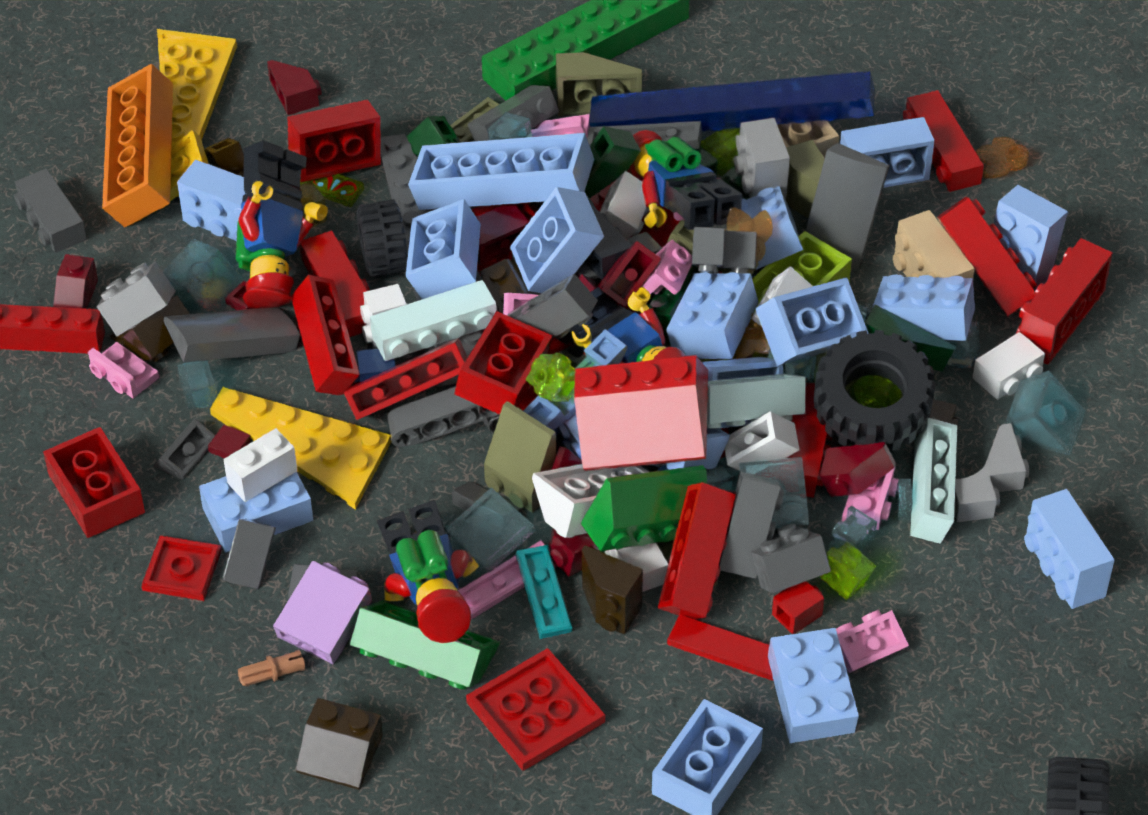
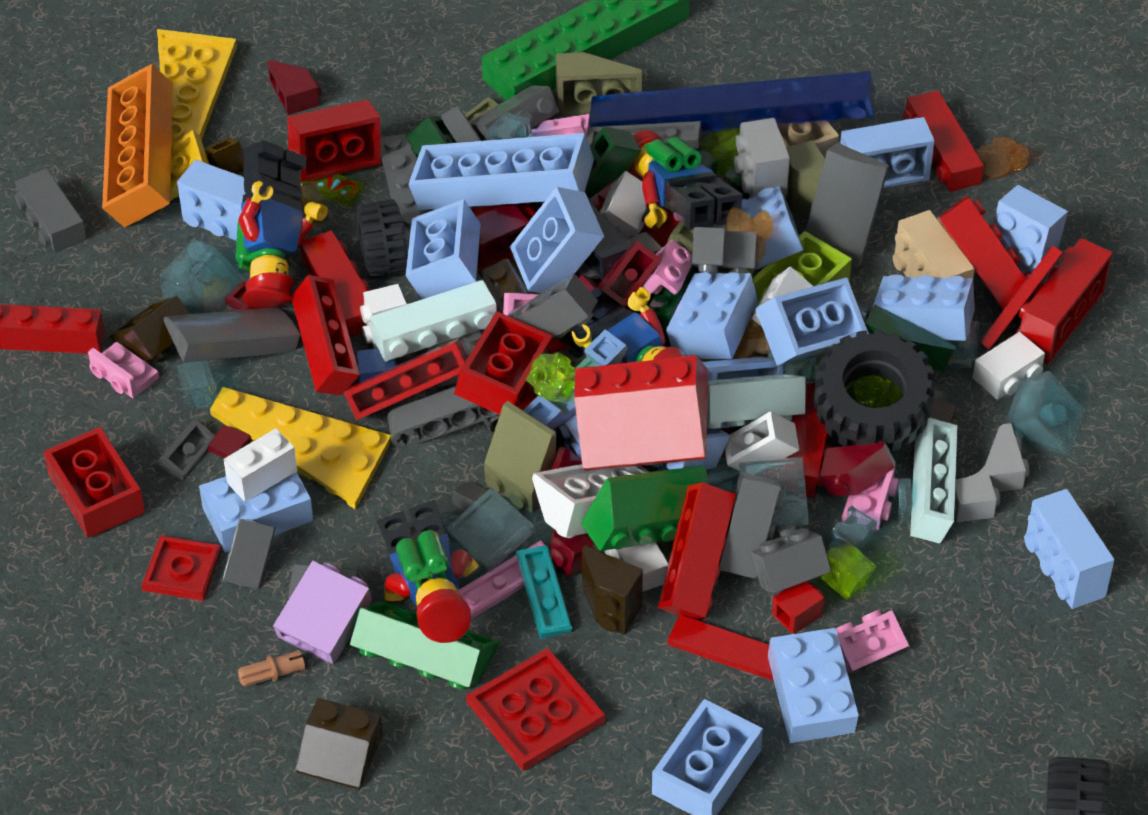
(75, 282): dark red slope -> none
(135, 298): light grey brick -> none
(459, 126): none -> dark grey slope
(1020, 298): none -> red tile

